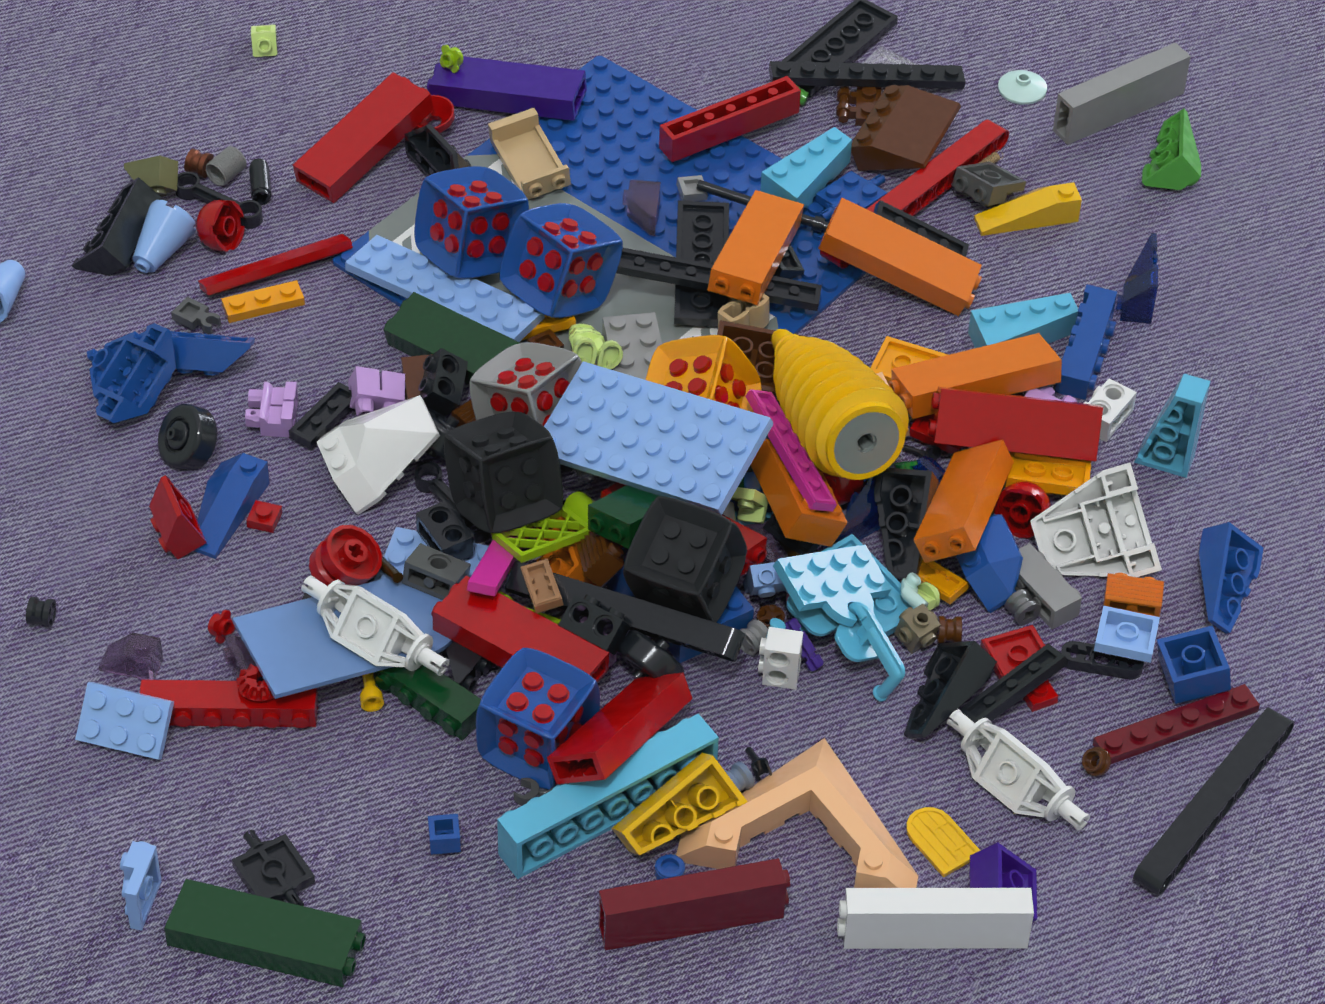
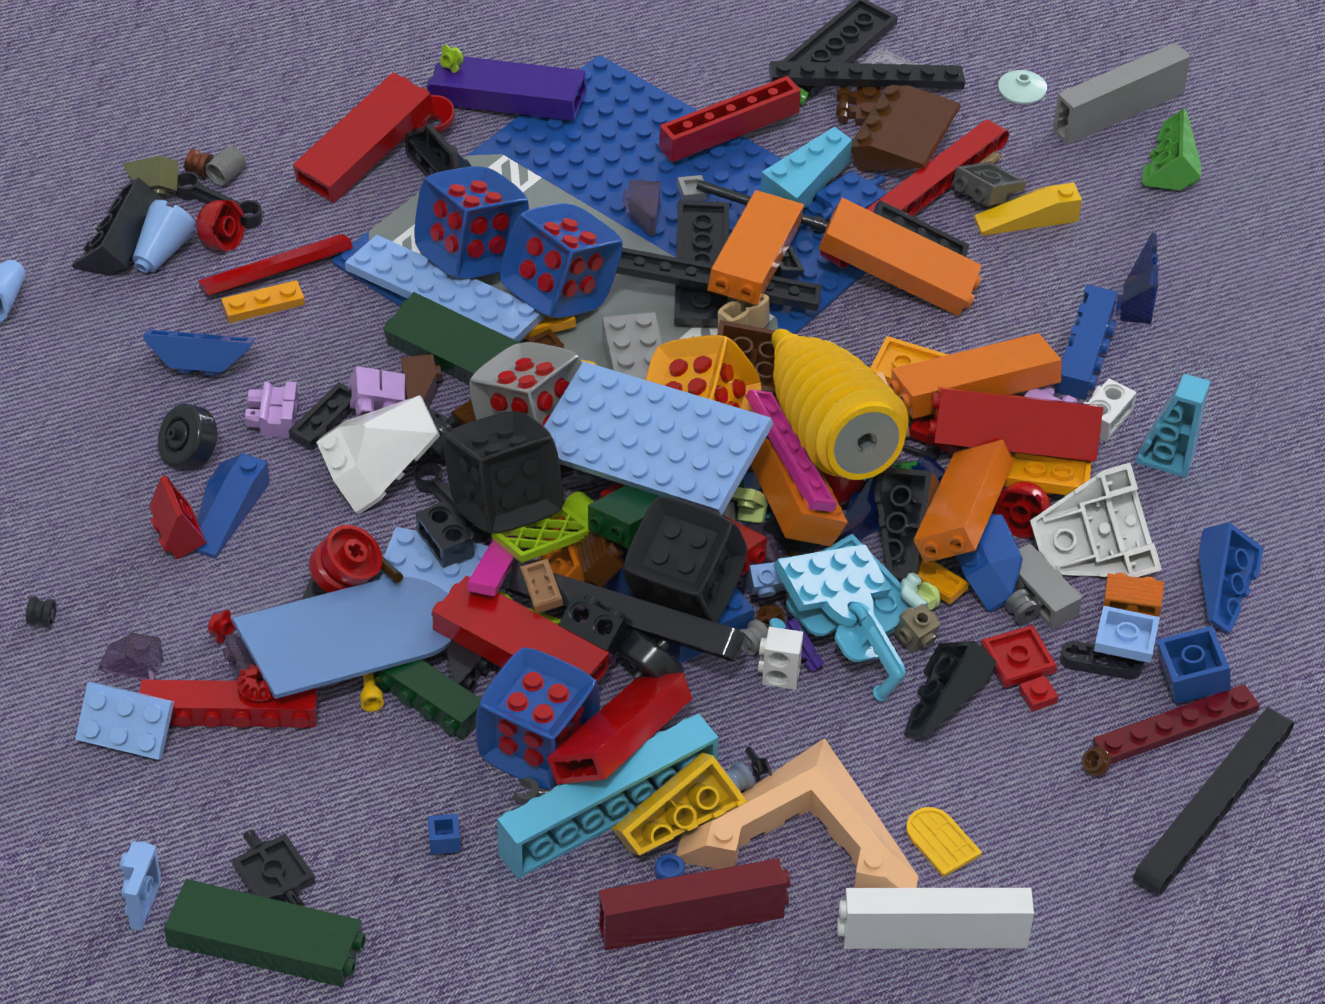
(131, 372): blue wedge -> none
(194, 314): dark grey plate -> none
(260, 181): black piece -> none
(264, 40): yellowish green bracket -> none
(264, 516): red plate -> none
(373, 627): white plate -> none
(433, 571): dark grey brick -> none
(443, 381): black brick -> none
(528, 154): tan panel -> none
(592, 347): yellowish green piece -> none
(949, 630): reddish brown wheel -> none
(1002, 869): dark purple slope -> none
(1015, 684): black plate -> none
(1015, 772): white plate -> none
(1049, 316): medium azure wedge -> none

